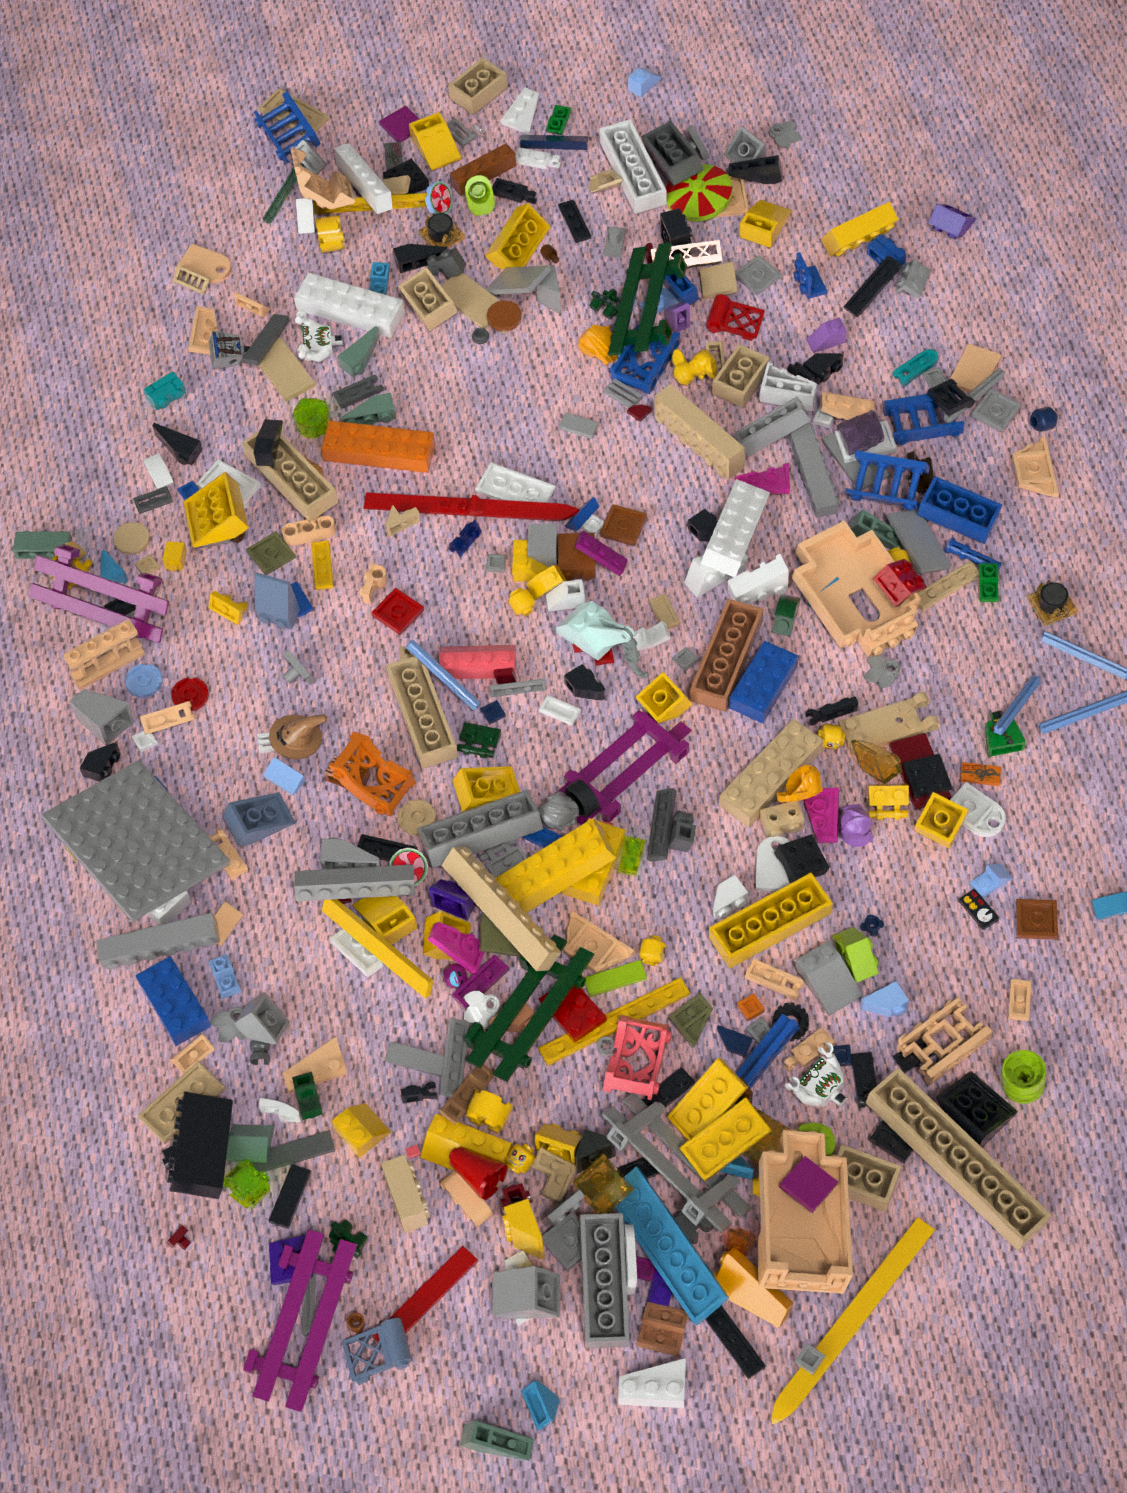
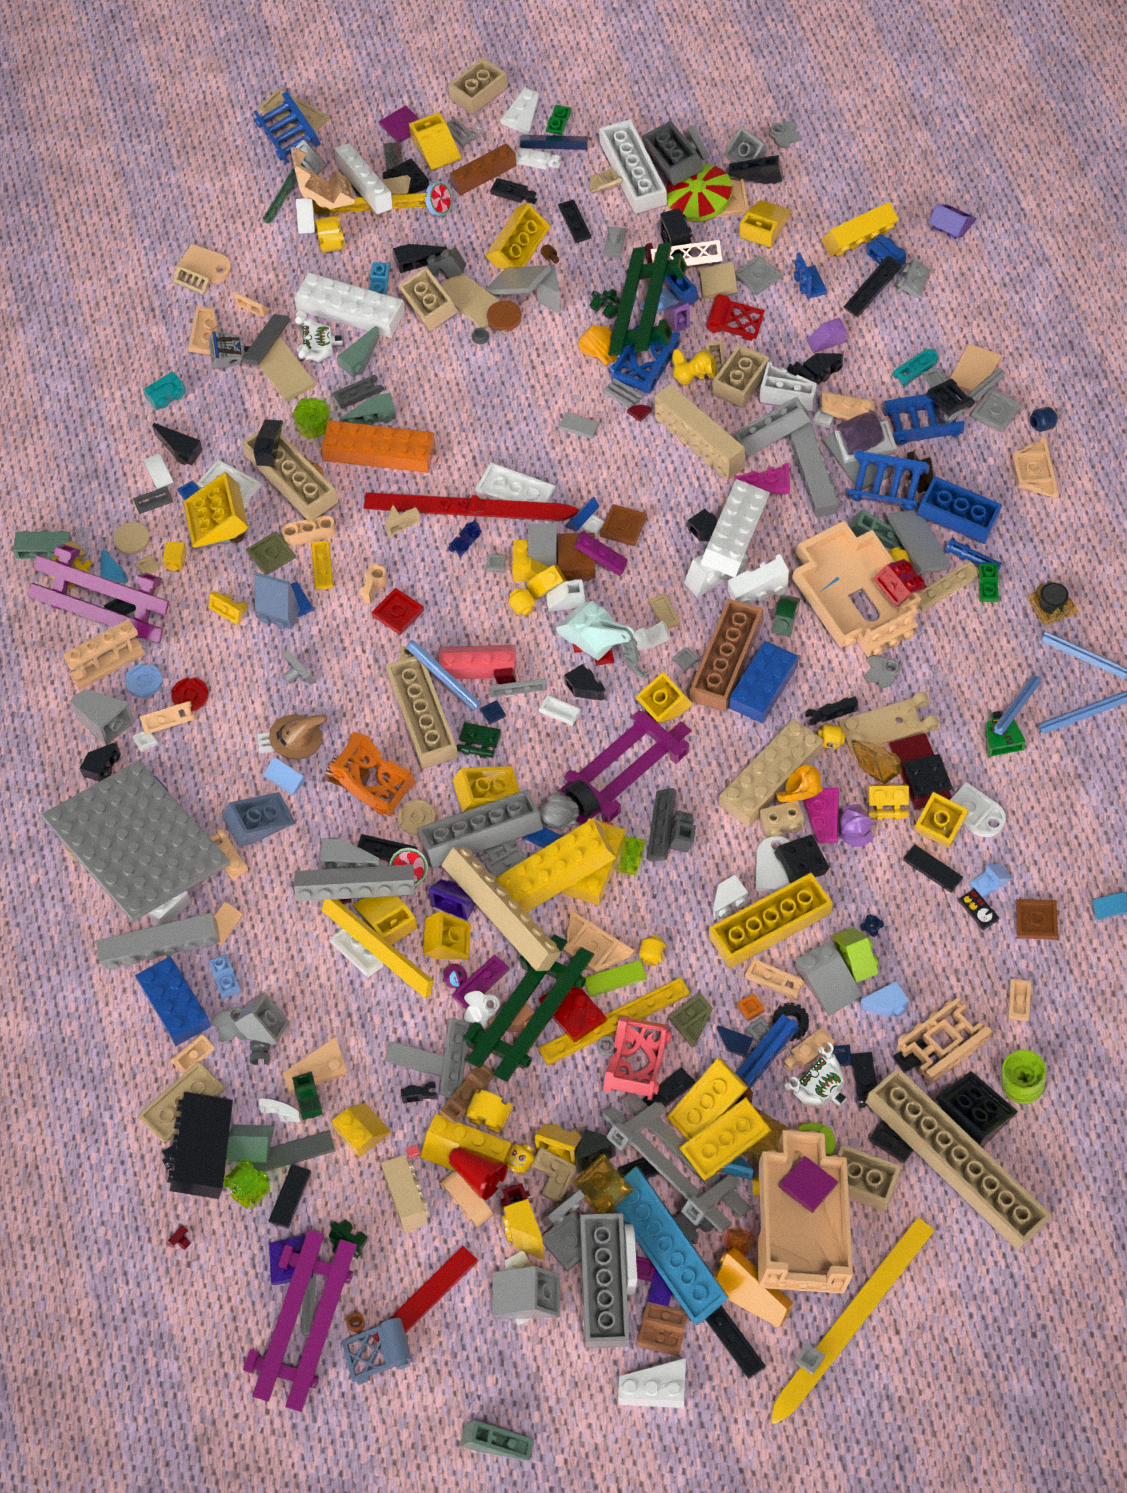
(441, 229): piece -> none
(457, 945): dark pink wing -> none
(479, 195): lime piece -> none
(493, 940): olive tile -> none
(541, 1403): dark azure slope -> none
(642, 81): light blue slope -> none
(933, 868): none -> black tile
(980, 774): orange tile -> none

